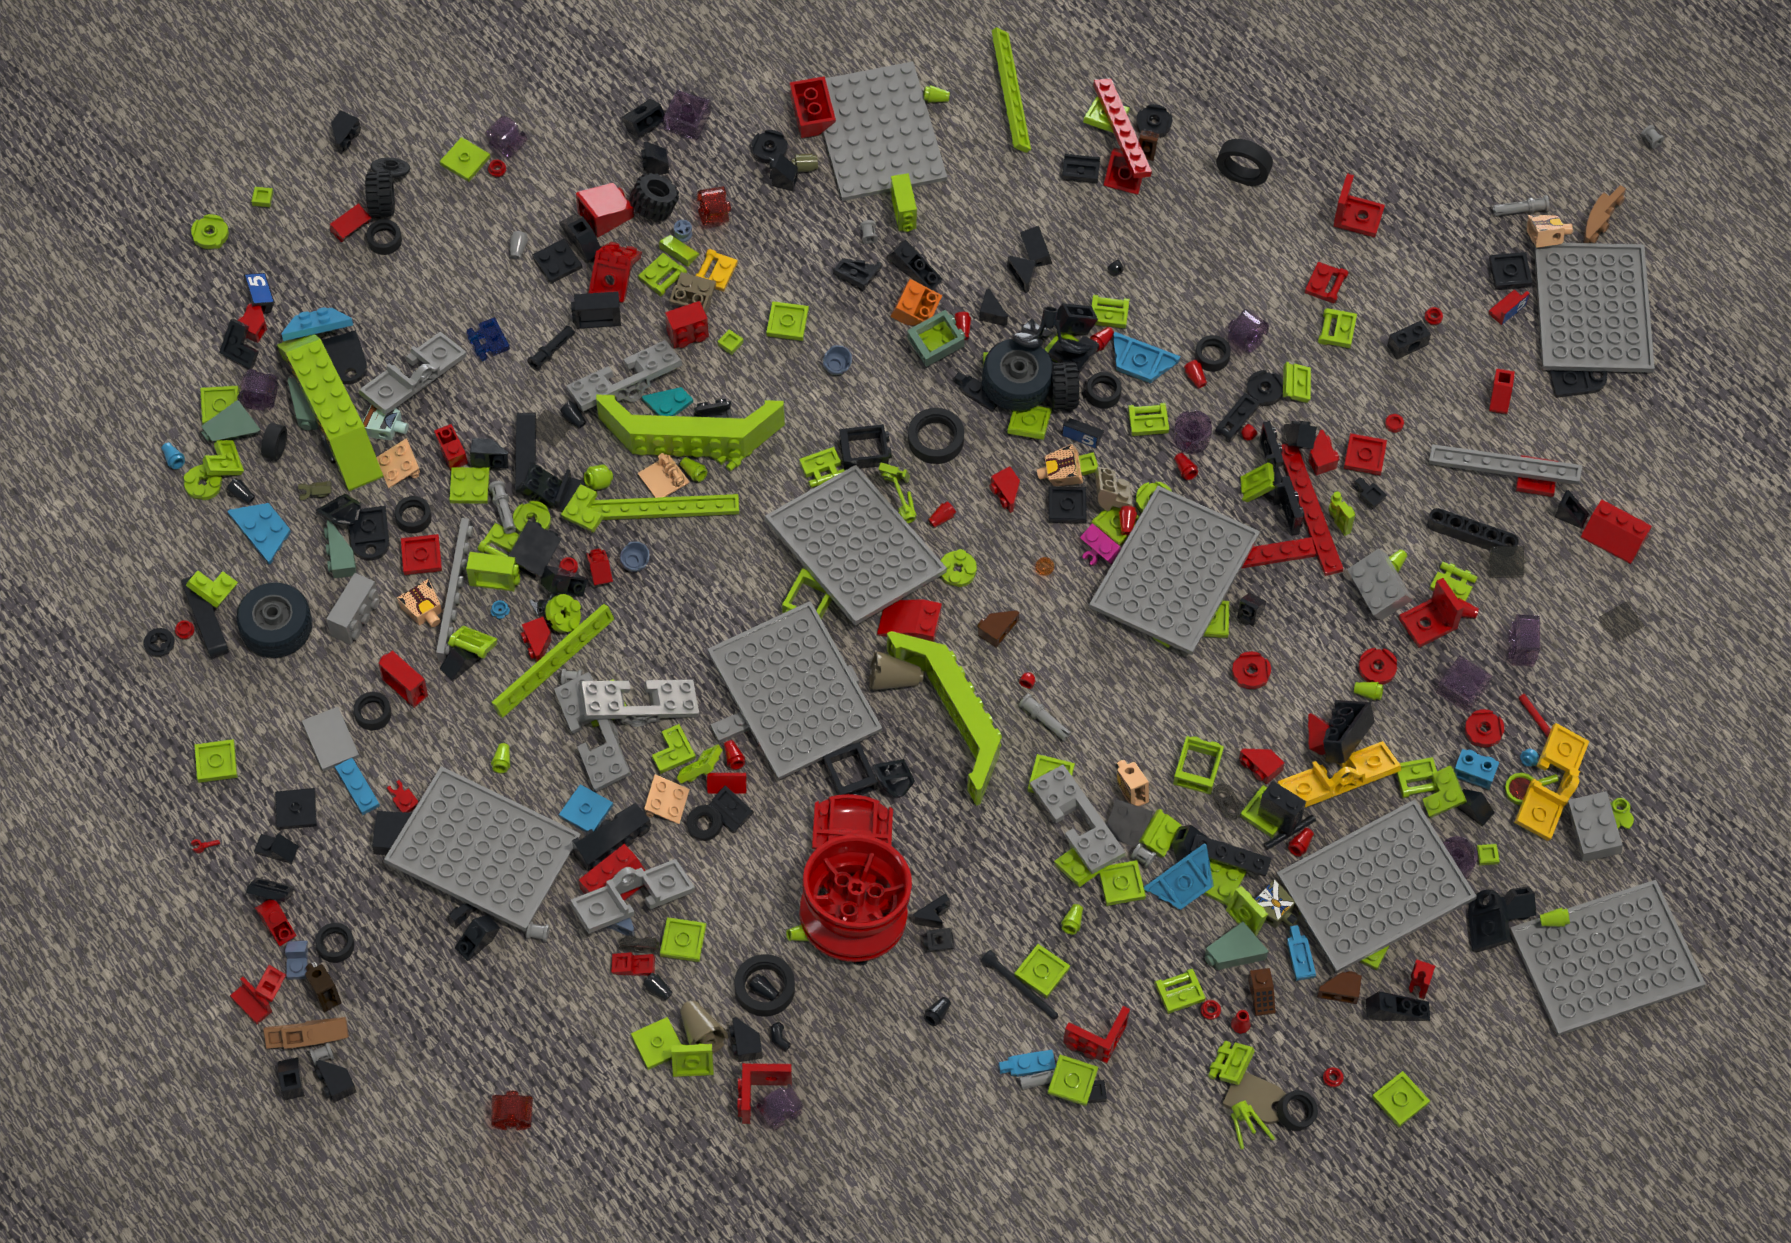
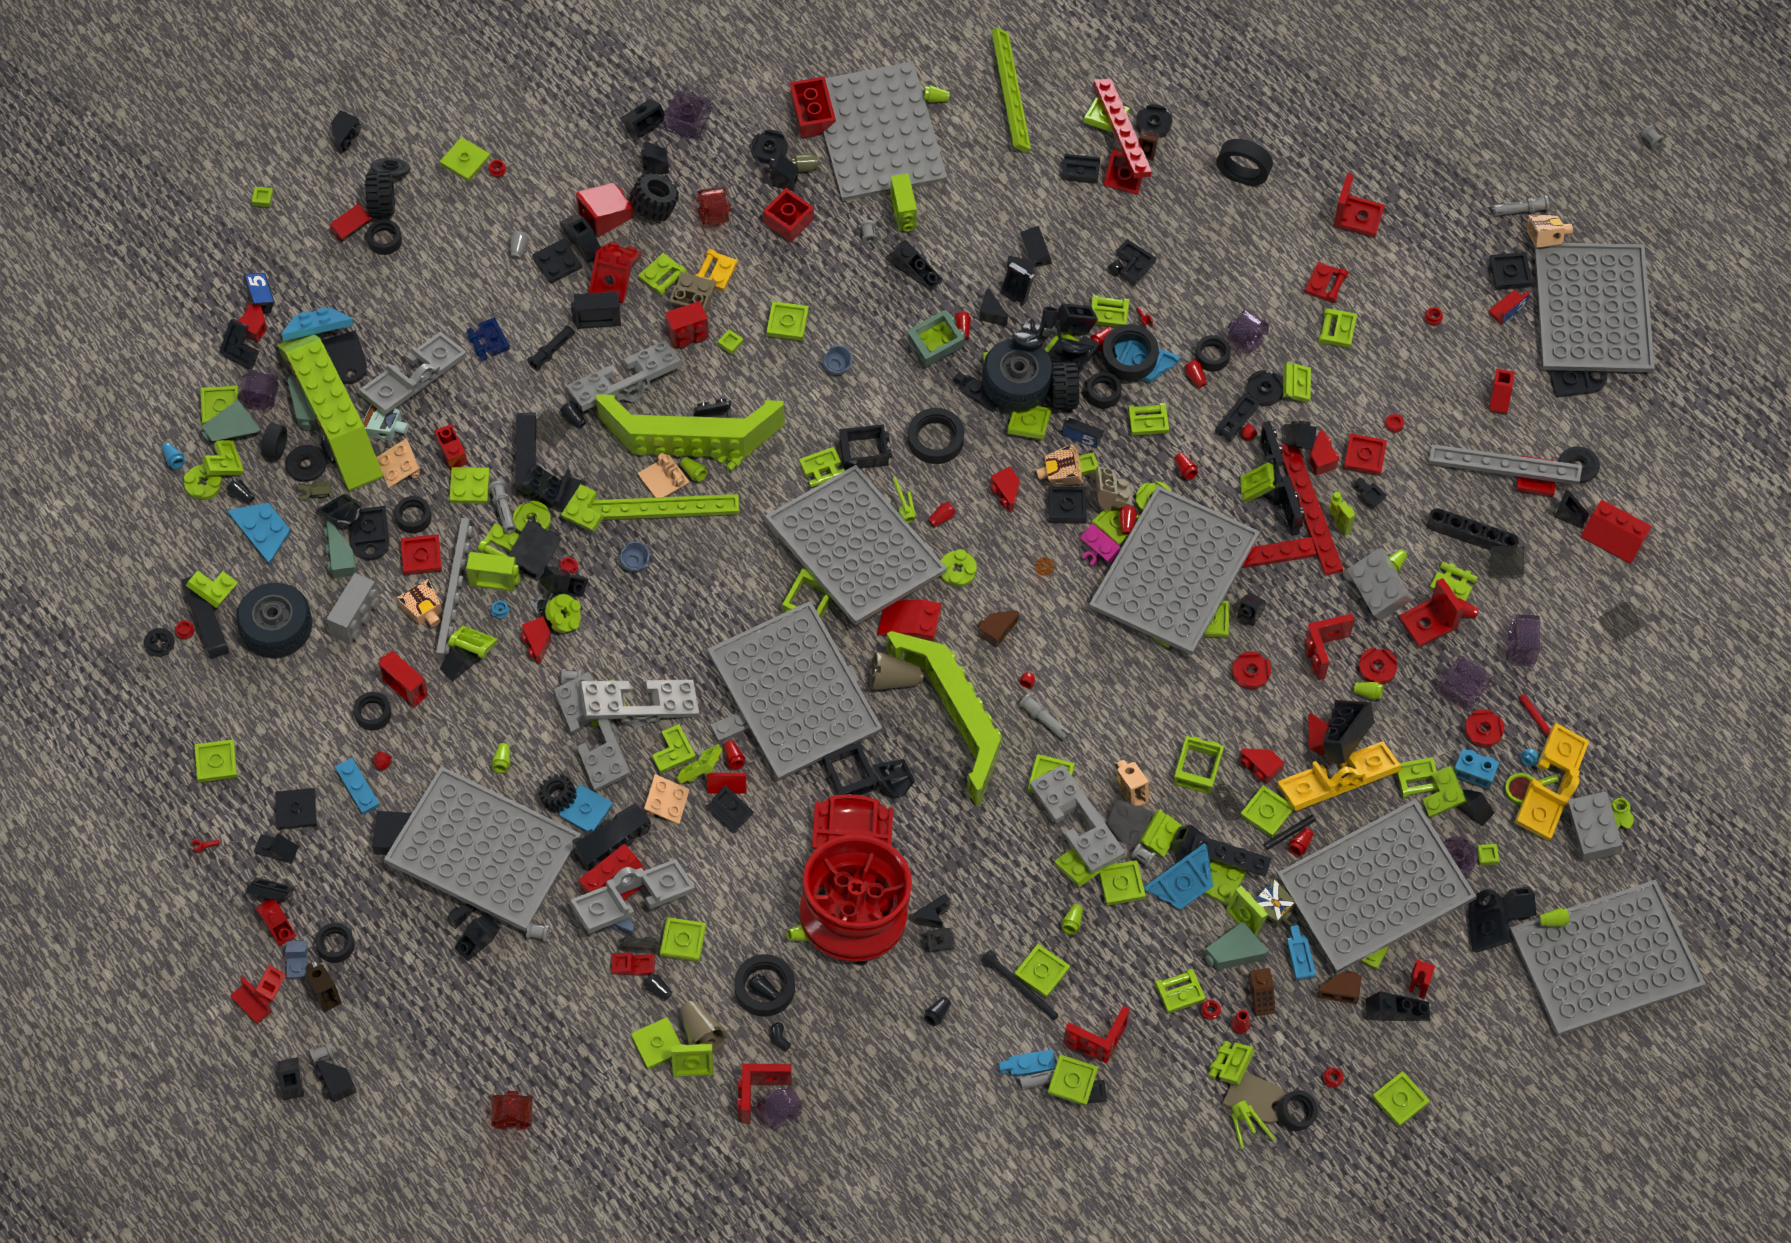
(213, 240): lime plate -> none
(306, 473): none -> black wheel
(306, 1033): medium nougat slope -> none
(330, 738): light grey tile -> none
(382, 760): none -> red plate
(403, 799): red plate -> none
(488, 454): black slope -> none
(506, 136): clear purple brick -> none
(553, 660): lime plate -> none
(554, 784): none -> black tyre
(598, 477): lime head -> none
(599, 566): red slope -> none
(668, 402): teal wing -> none
(678, 250): lime slope -> none
(685, 227): sand blue wheel -> none
(694, 816): black tyre -> none
(747, 1041): black slope -> none
(788, 215): none -> red brick
(857, 272): black wing -> none
(890, 471): lime plate -> none
(915, 304): orange slope -> none
(1017, 284): none -> black plate
(1132, 332): none -> black tyre
(1138, 261): none -> black plate
(1145, 319): none -> red hand
(1192, 432): clear purple brick -> none
(1281, 807): black brick -> none
(1324, 632): none -> red bracket
(1409, 339): black brick -> none
(1585, 455): none -> black wheel
(1601, 214): medium nougat slope -> none

